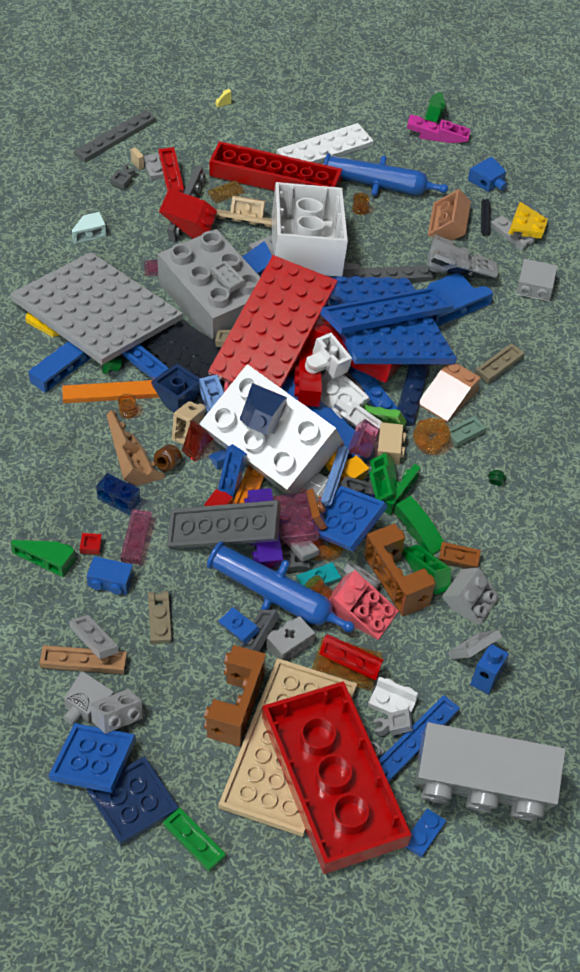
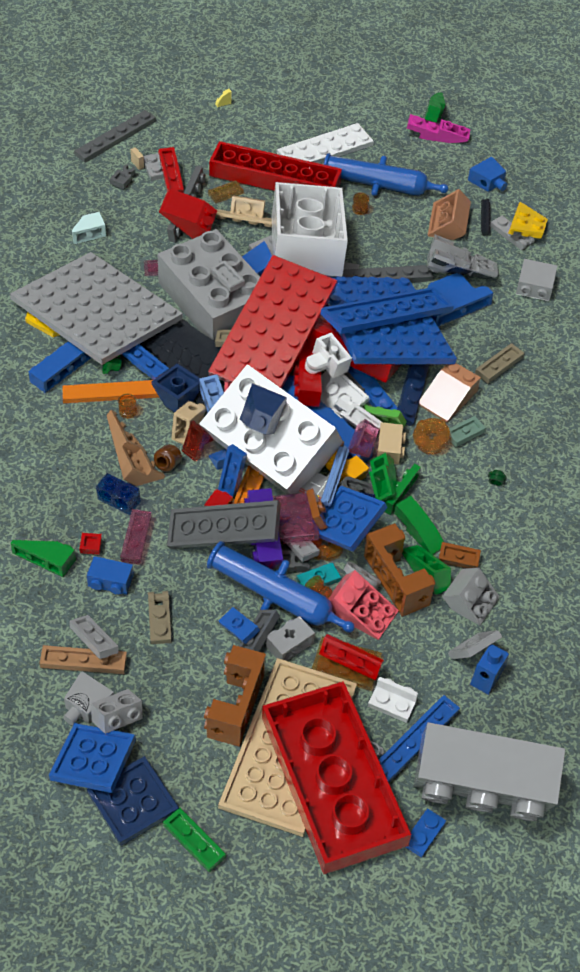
(397, 723): light grey plate -> none

